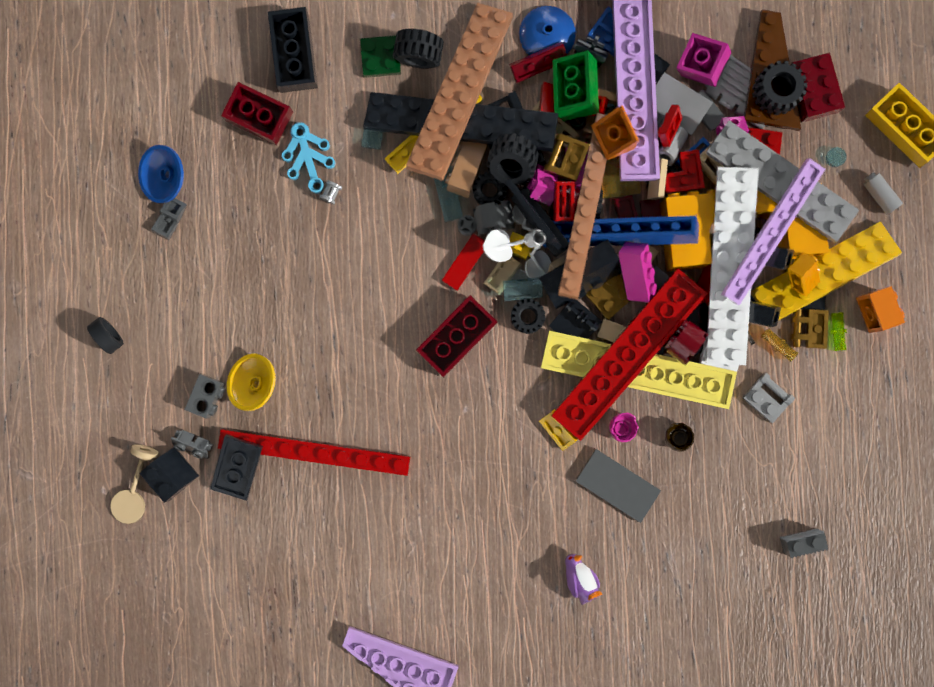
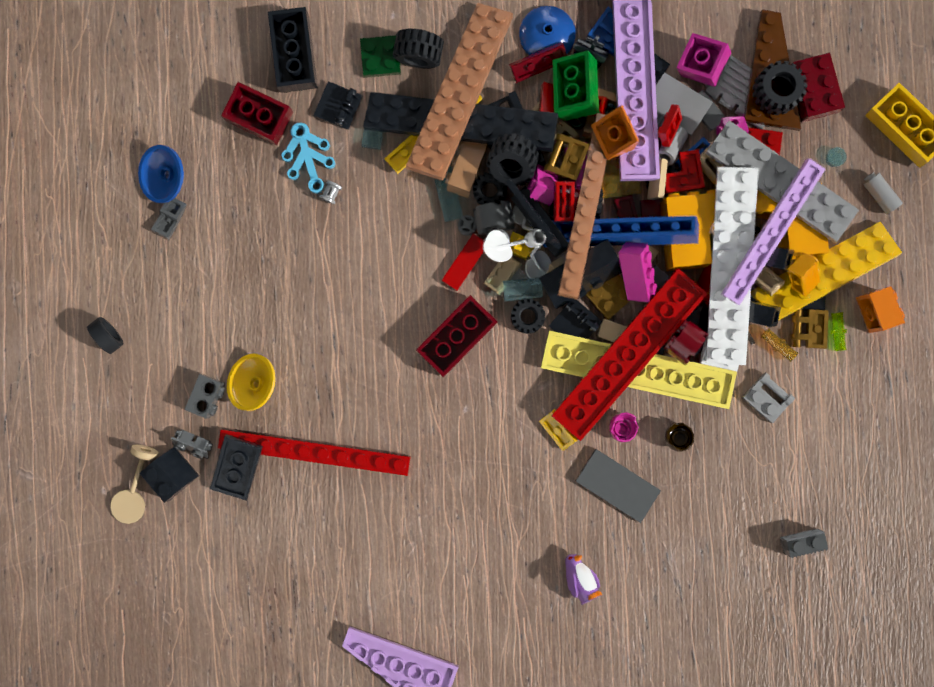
(338, 105): none -> black hinge
(769, 281): none -> tan tile

